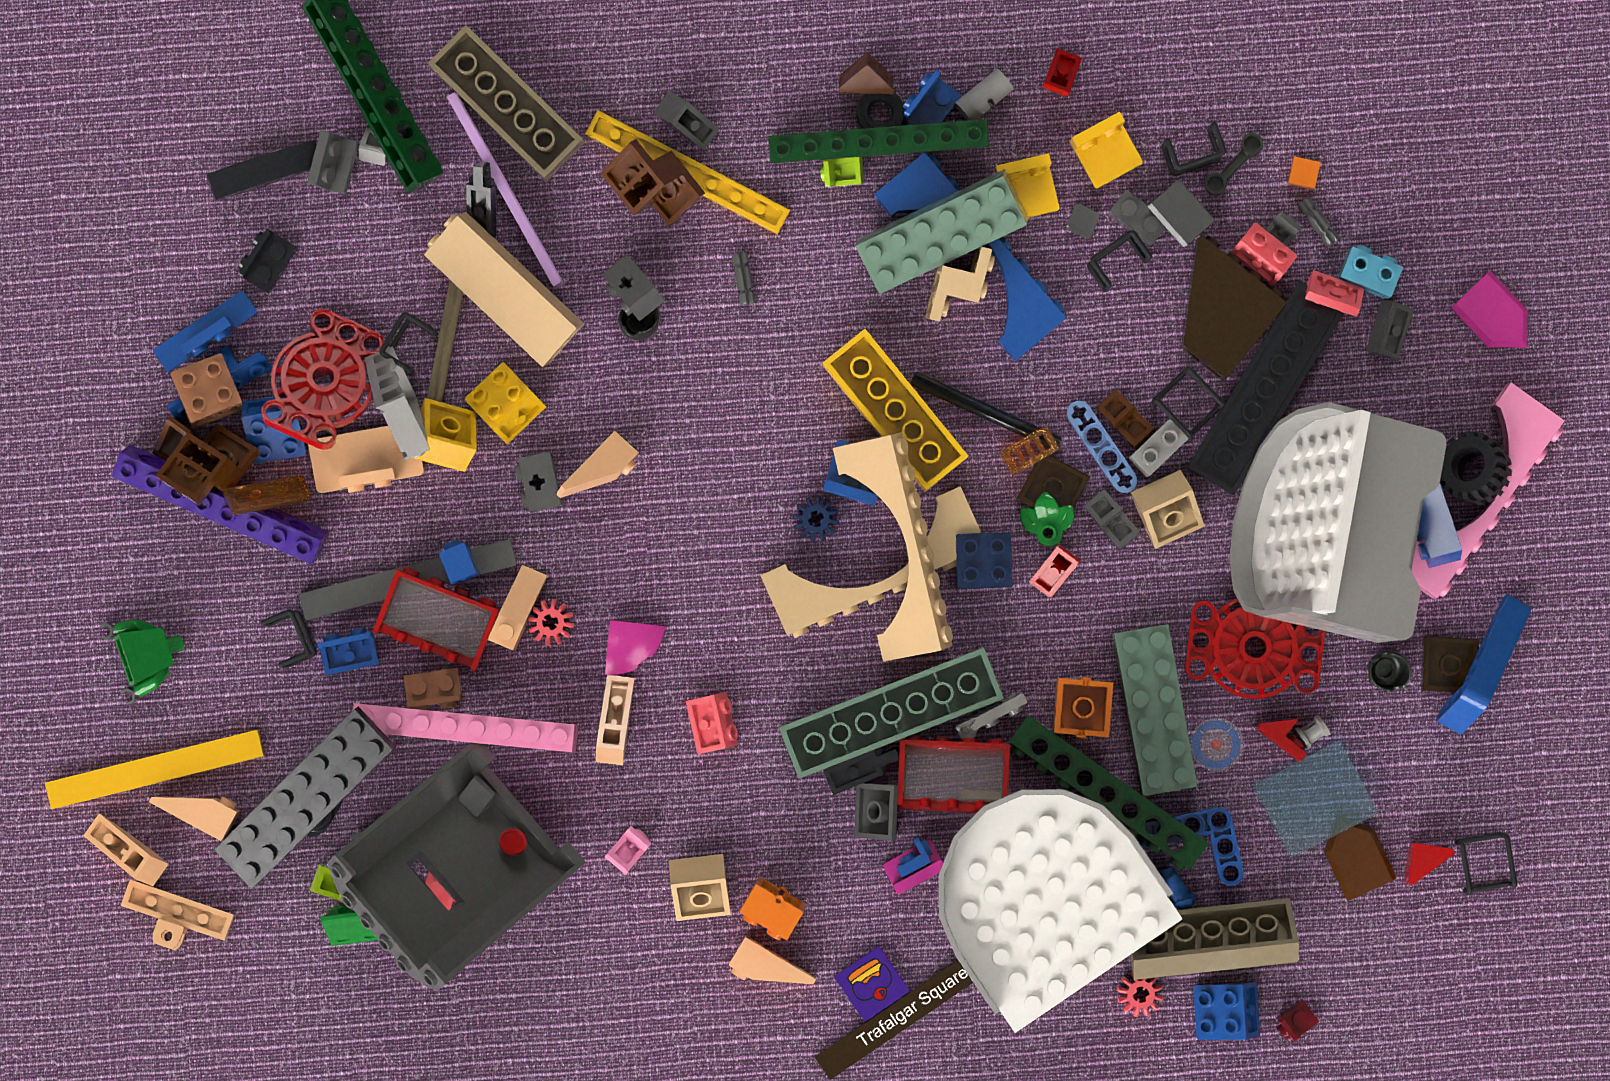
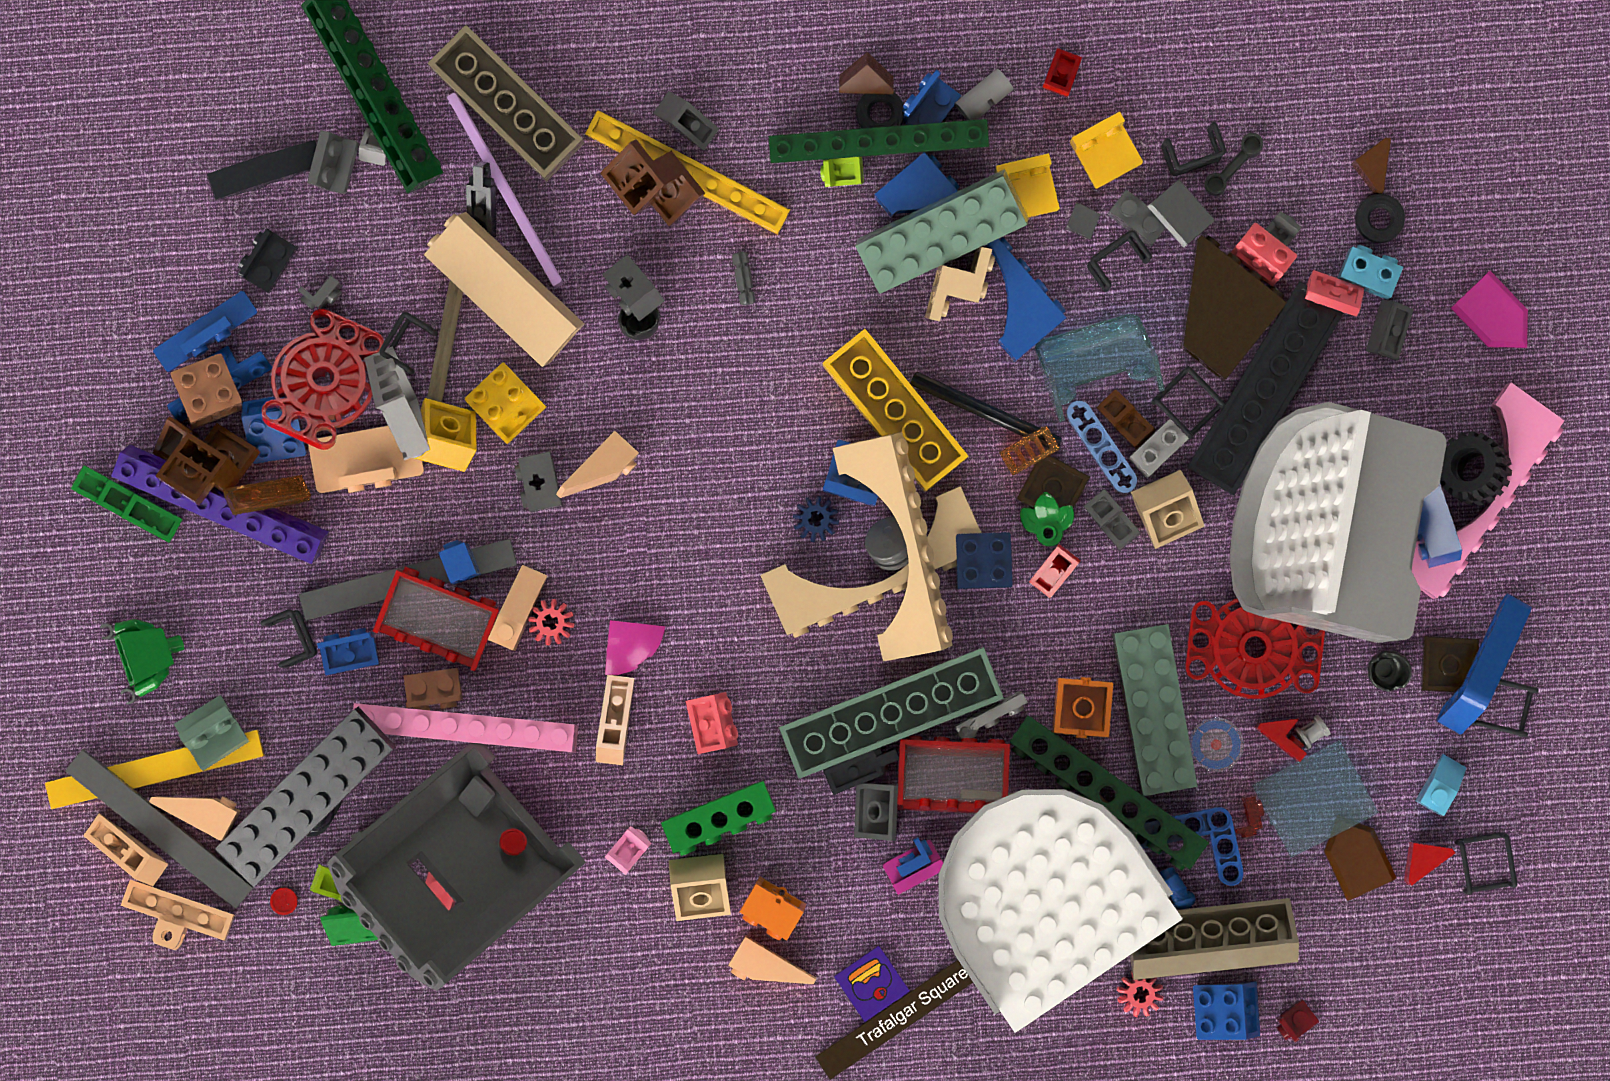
(126, 503): none -> green slope
(159, 828): none -> dark grey tile
(211, 733): none -> sand green bracket
(283, 901): none -> red piece
(326, 294): none -> dark grey bracket
(676, 826): none -> green brick
(887, 544): none -> dark grey head
(1095, 354): none -> clear light blue windscreen
(1253, 811): none -> clear red bracket
(1303, 173): orange tile -> none
(1318, 221): dark grey axle -> none
(1363, 222): none -> black tyre
(1373, 166): none -> reddish brown slope
(1442, 785): none -> medium azure slope
(1520, 732): none -> black piece

